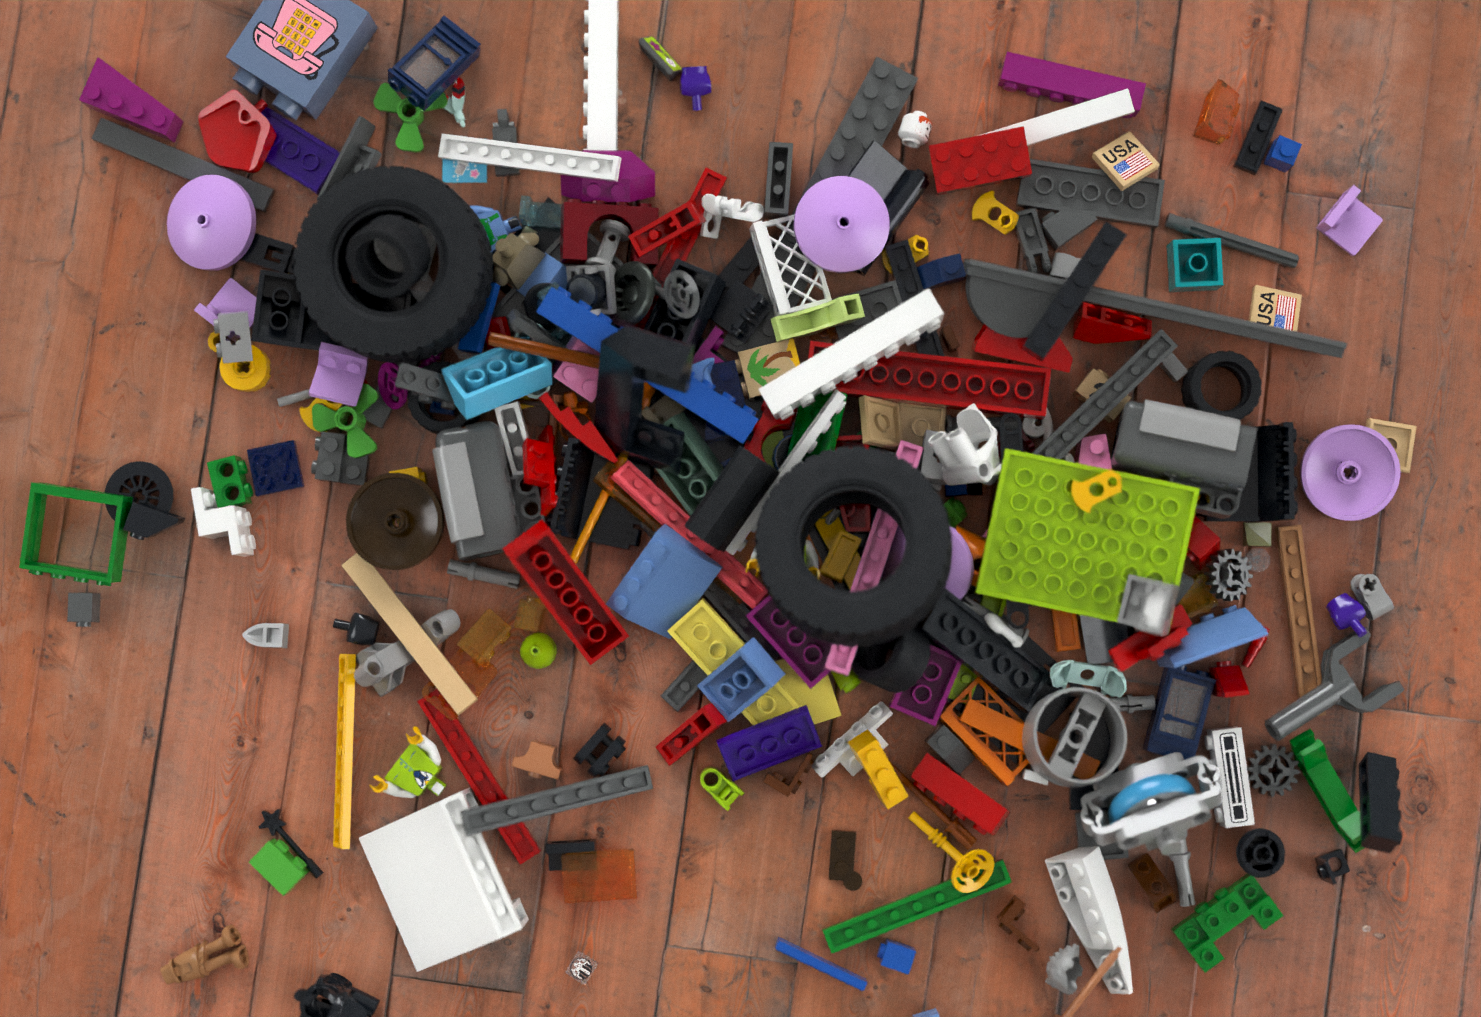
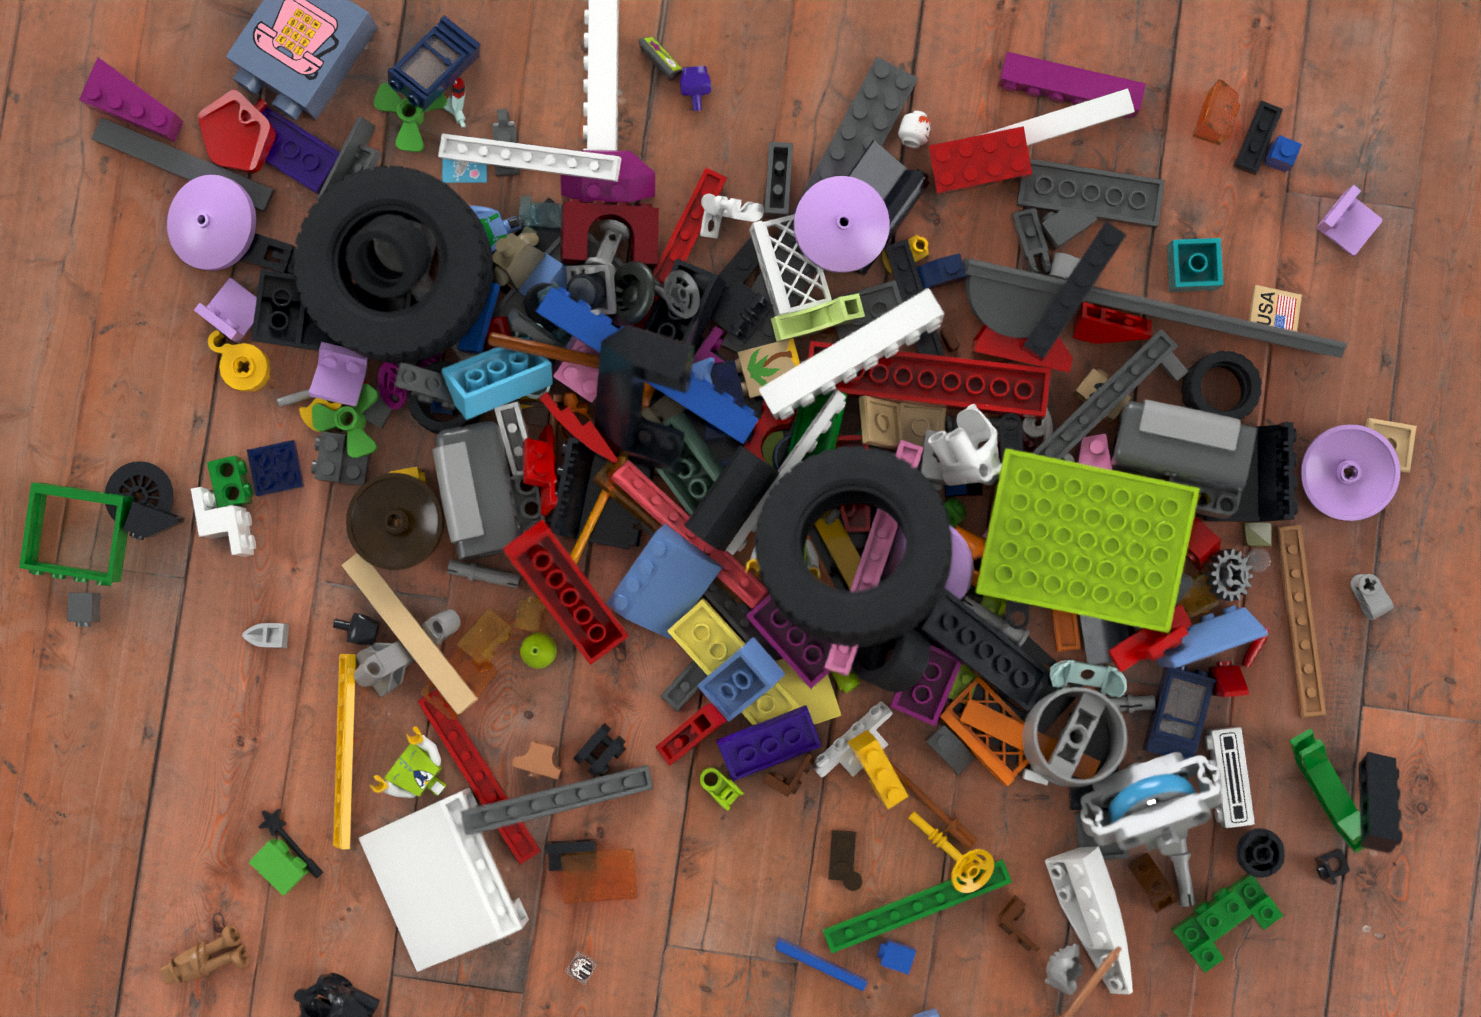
(235, 352): light grey brick -> none
(667, 228): red slope -> none
(840, 556): yellow tile -> none
(960, 794): red wedge -> none
(982, 210): yellow piece -> none
(998, 625): white piece -> none
(1083, 496): yellow piece -> none
(1125, 161): tan tile -> none
(1148, 604): light grey brick -> none
(1243, 244): dark grey axle -> none
(1272, 779): dark grey gear -> none
(1335, 689): dark grey piece -> none
(1347, 613): dark purple piece -> none

